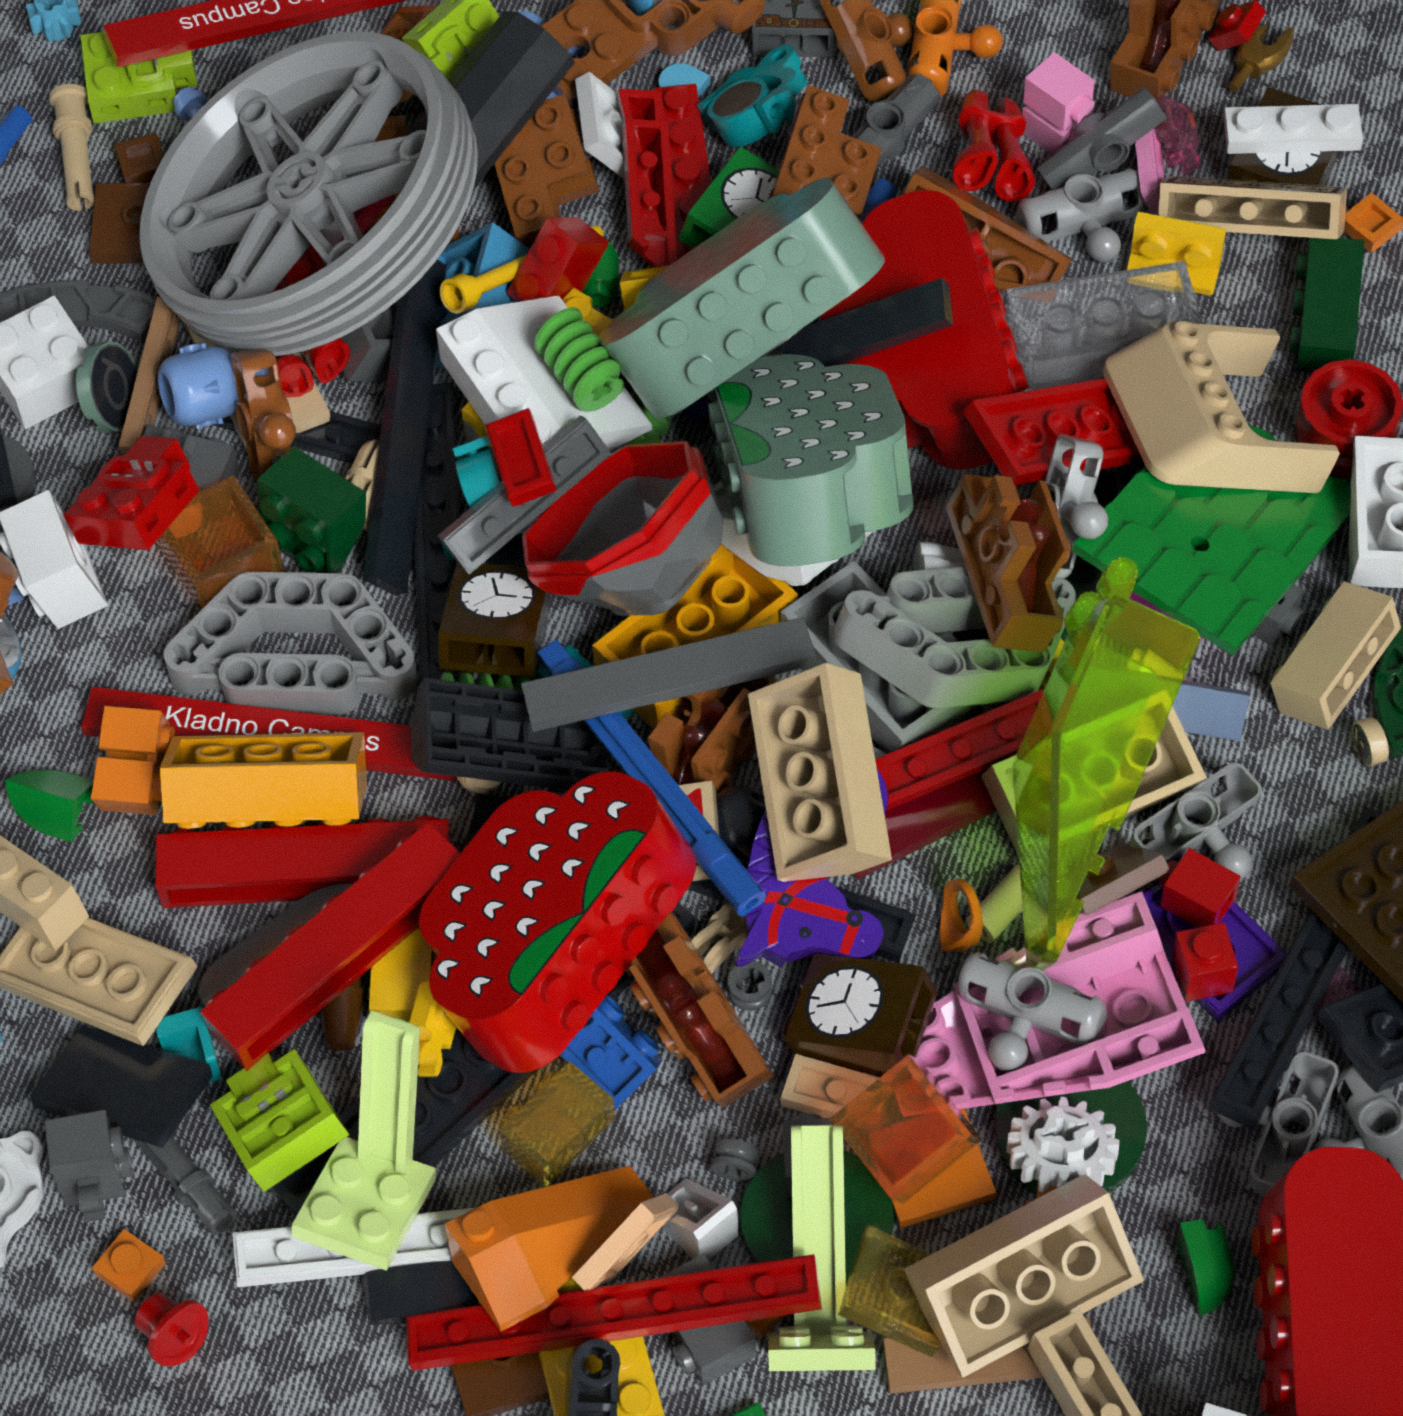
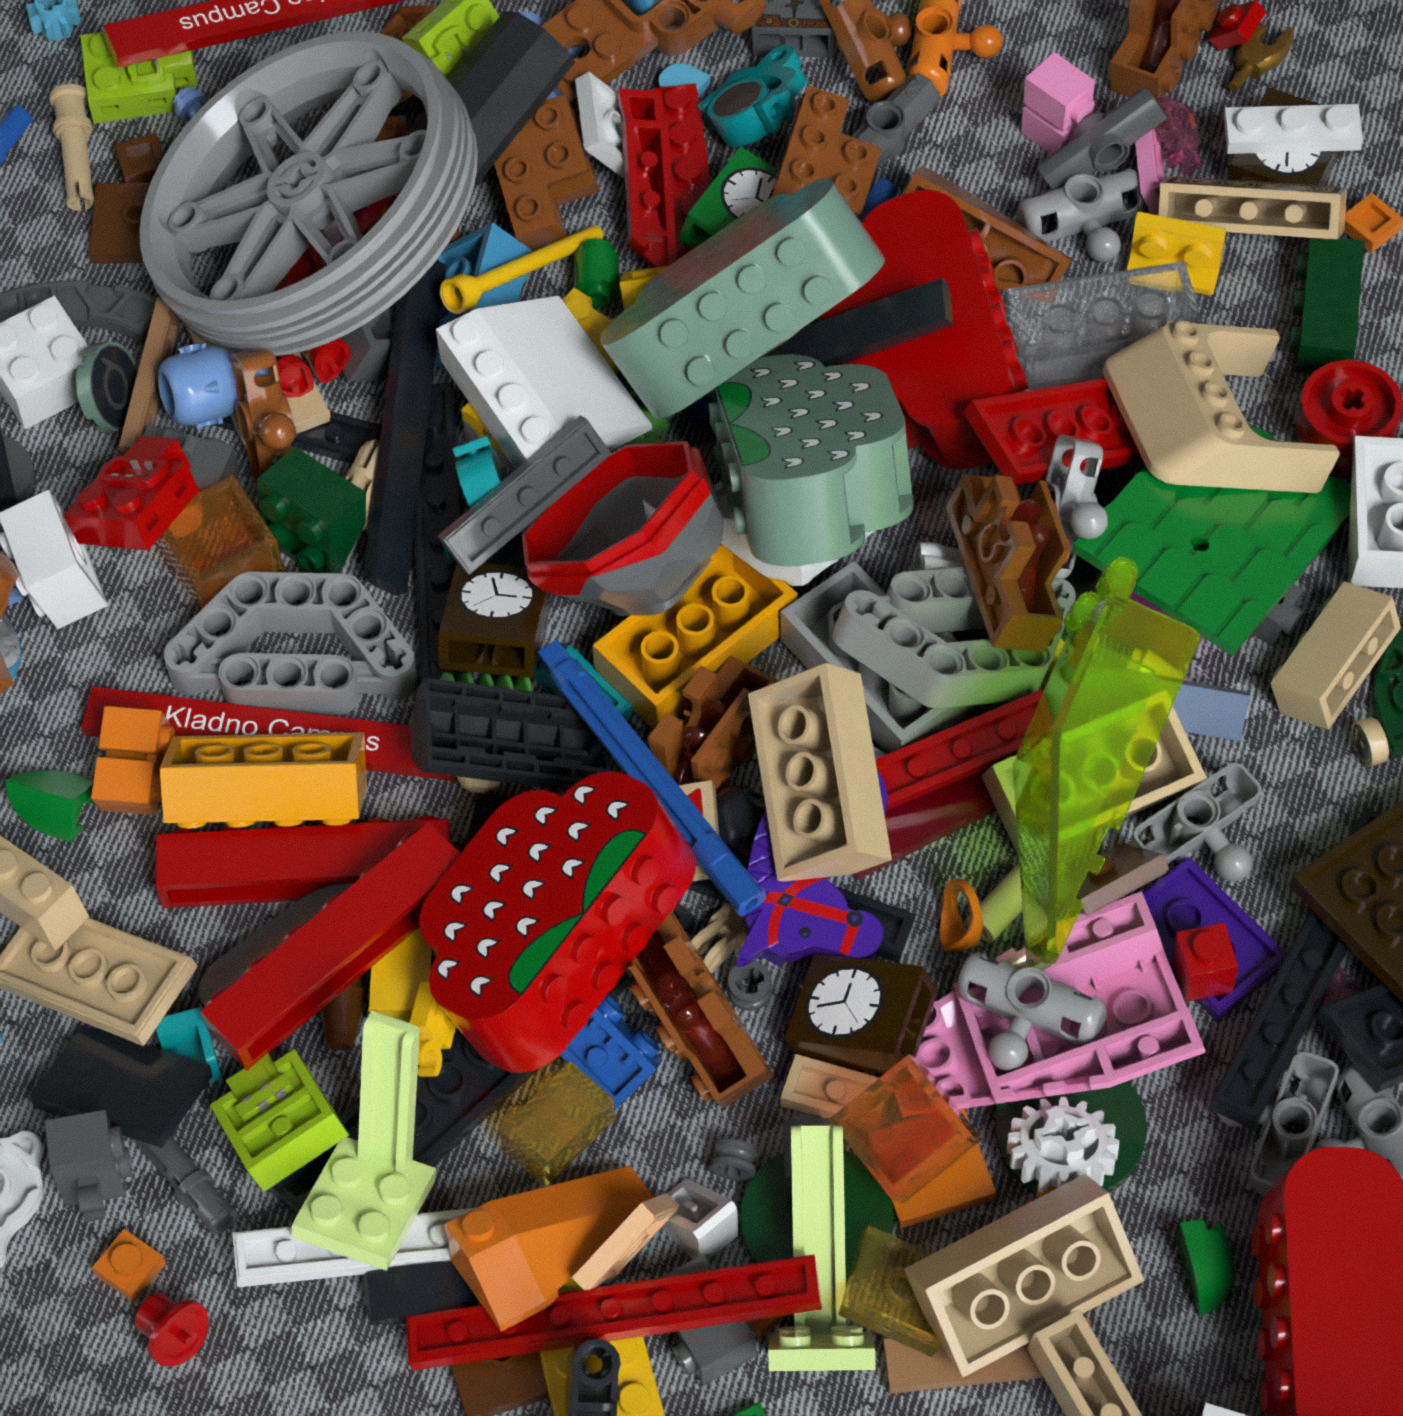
(521, 457): red tile -> none
(558, 260): red brick -> none
(579, 360): bright green piece -> none
(668, 674): dark grey tile -> none
(978, 162): red piece -> none
(1198, 889): red brick -> none

